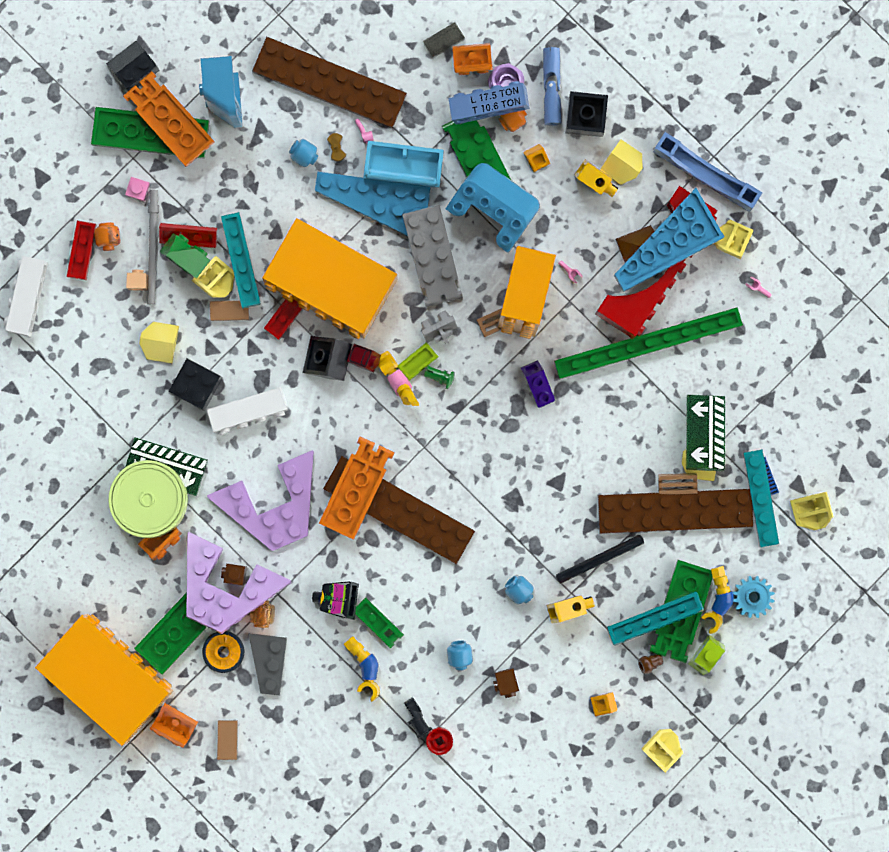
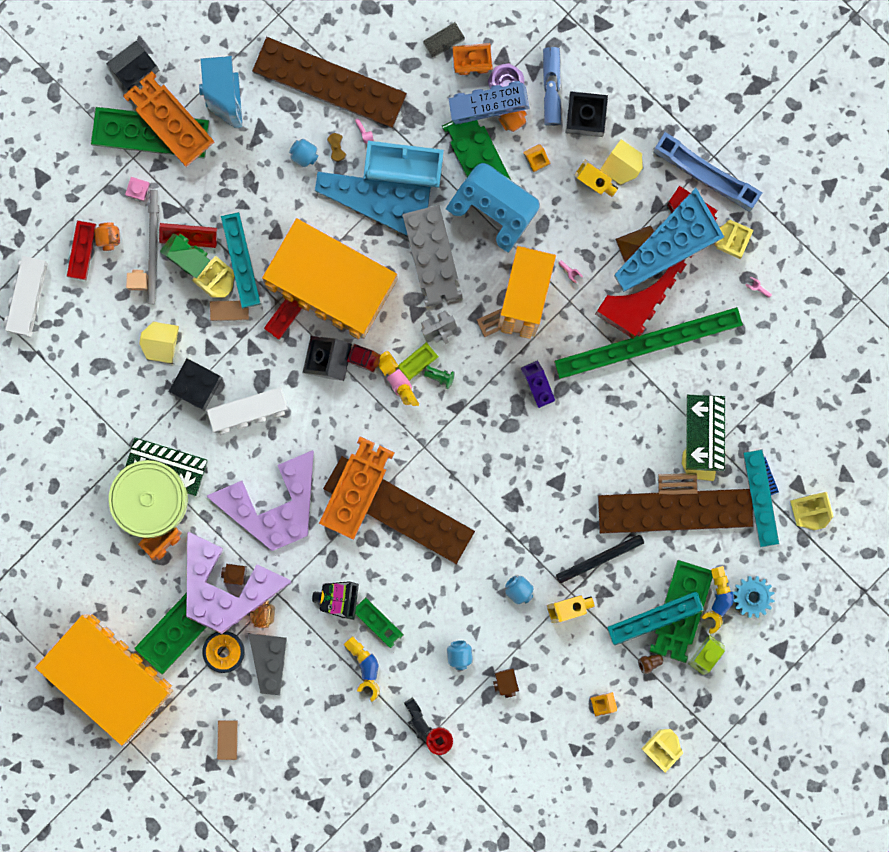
(174, 725): orange bracket -> none

